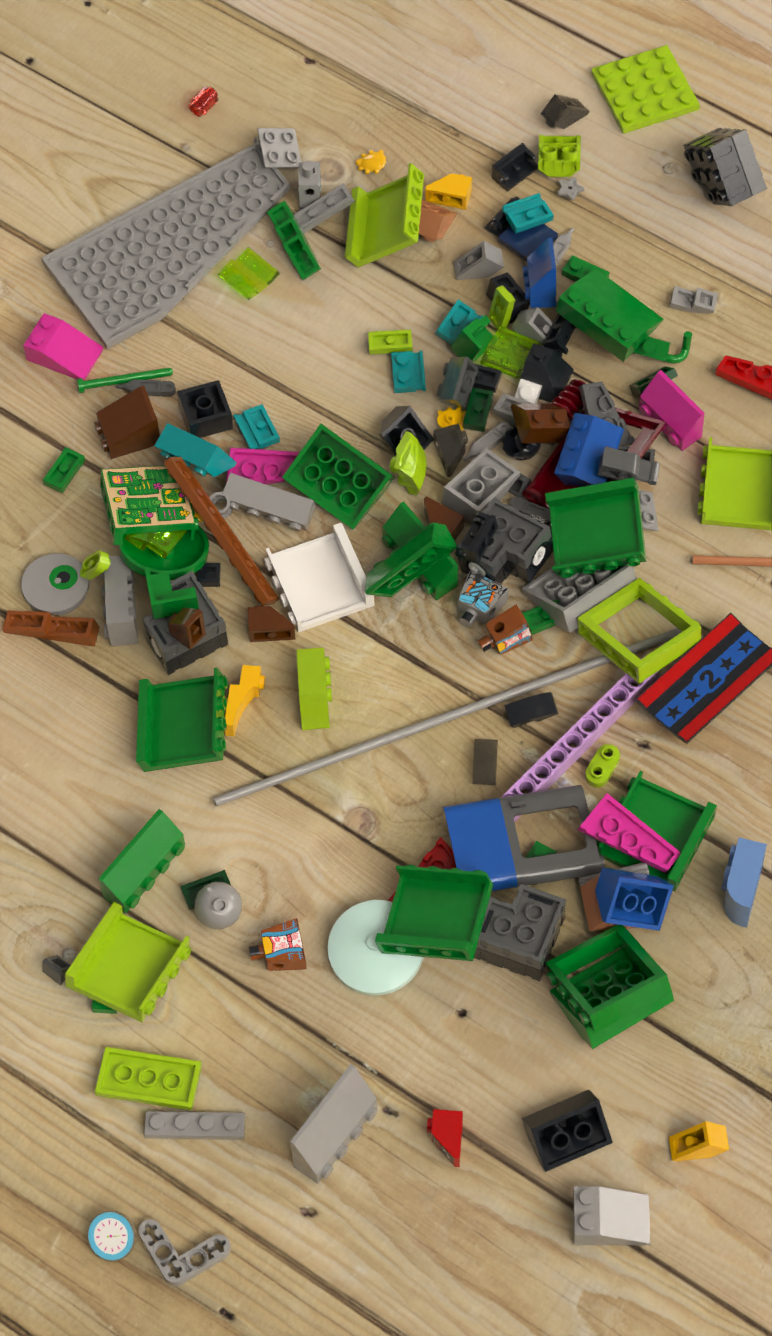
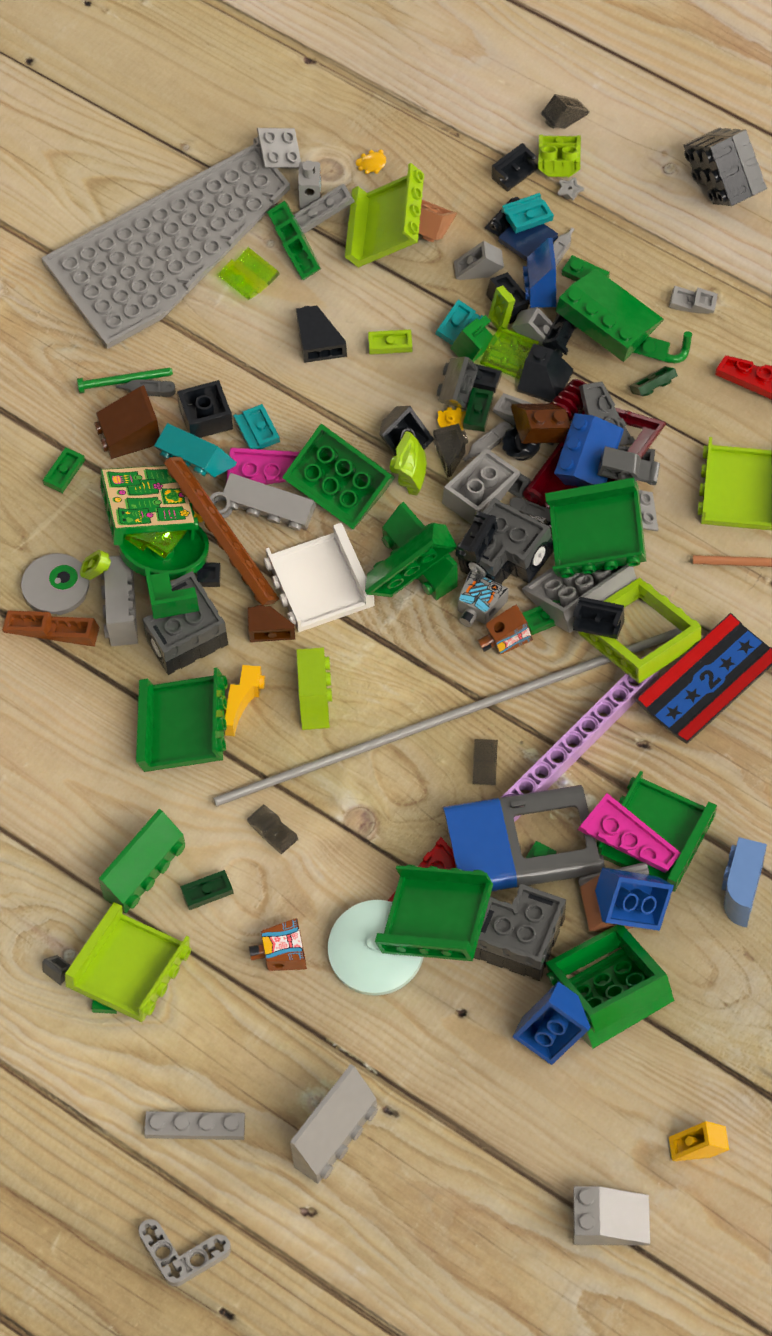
(61, 348): dark pink slope -> none
(111, 1235): piece -> none
(148, 1078): lime plate -> none
(187, 626): reddish brown slope -> none
(203, 101): clear red brick -> none
(218, 905): light grey cylinder -> none
(272, 829): none -> clear smoke slope
(318, 335): none -> black slope
(408, 371): teal plate -> none
(441, 514): reddish brown slope -> none
(447, 1133): red slope -> none
(450, 191): yellow slope -> none
(528, 391): white plate -> none
(530, 709): black slope -> none
(553, 1024): none -> blue slope
(567, 1130): black slope -> none
(598, 617): none -> black hinge
(604, 764): lime plate -> none
(645, 89): lime plate -> none
(668, 403): dark pink slope -> none

